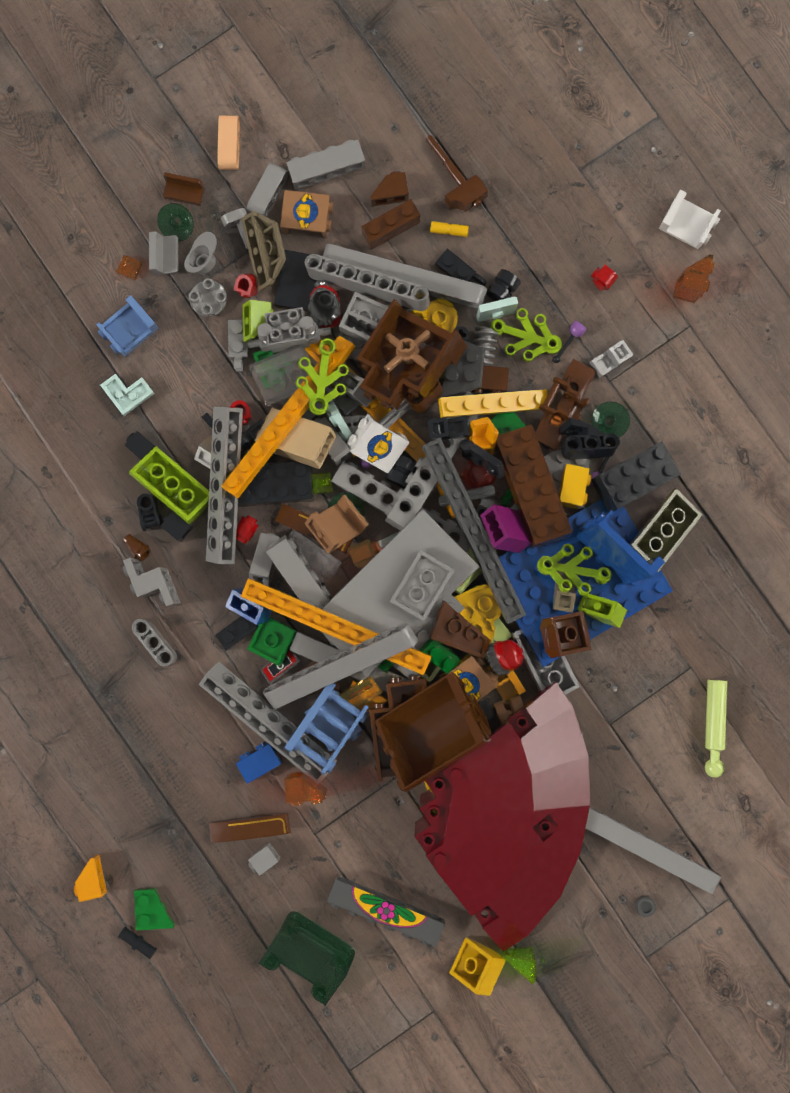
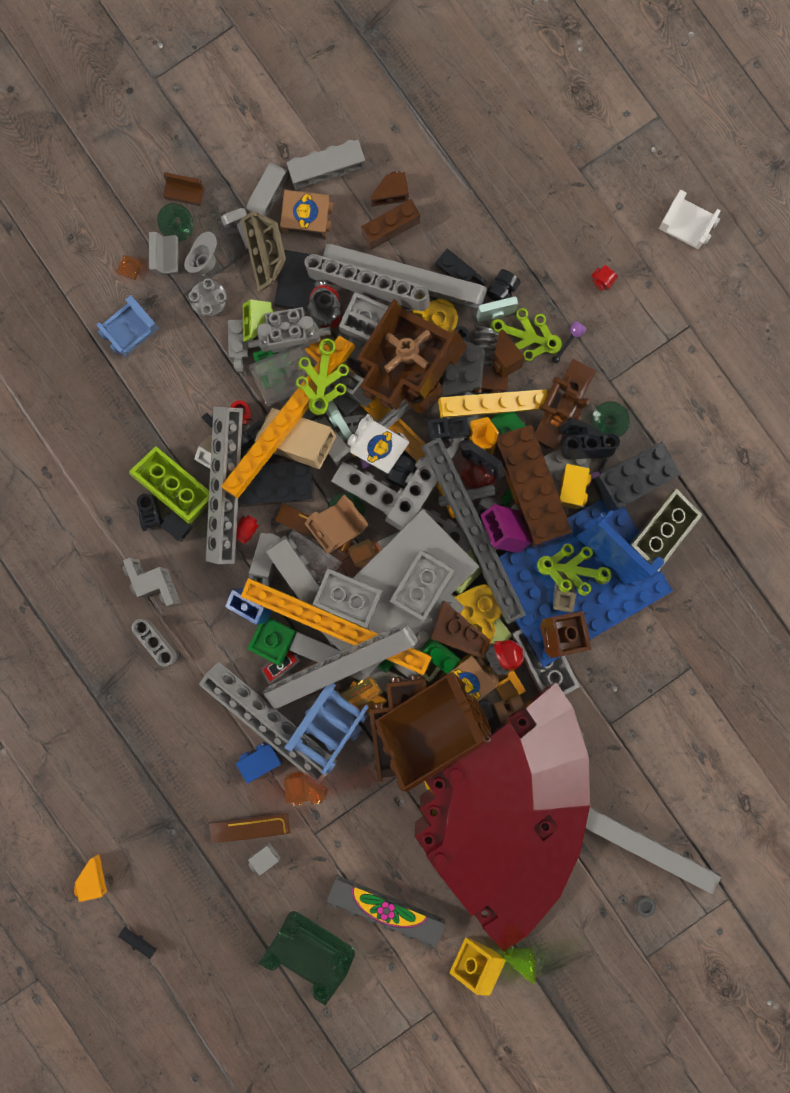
(126, 398): light aqua plate -> none
(136, 547): reddish brown cone -> none
(139, 444): black brick -> none
(150, 910): green wing -> none
(228, 142): light nougat beam -> none
(235, 632): black plate -> none
(246, 285): red plate -> none
(322, 483): clear neon green tile -> none
(347, 598): none -> light grey plate
(452, 229): yellow piece -> none
(468, 192): reddish brown piece -> none
(507, 356): none -> reddish brown slope
(603, 610): lime slope -> none
(611, 358): light grey slope -> none
(694, 280): clear orange slope -> none
(715, 725): yellowish green piece -> none

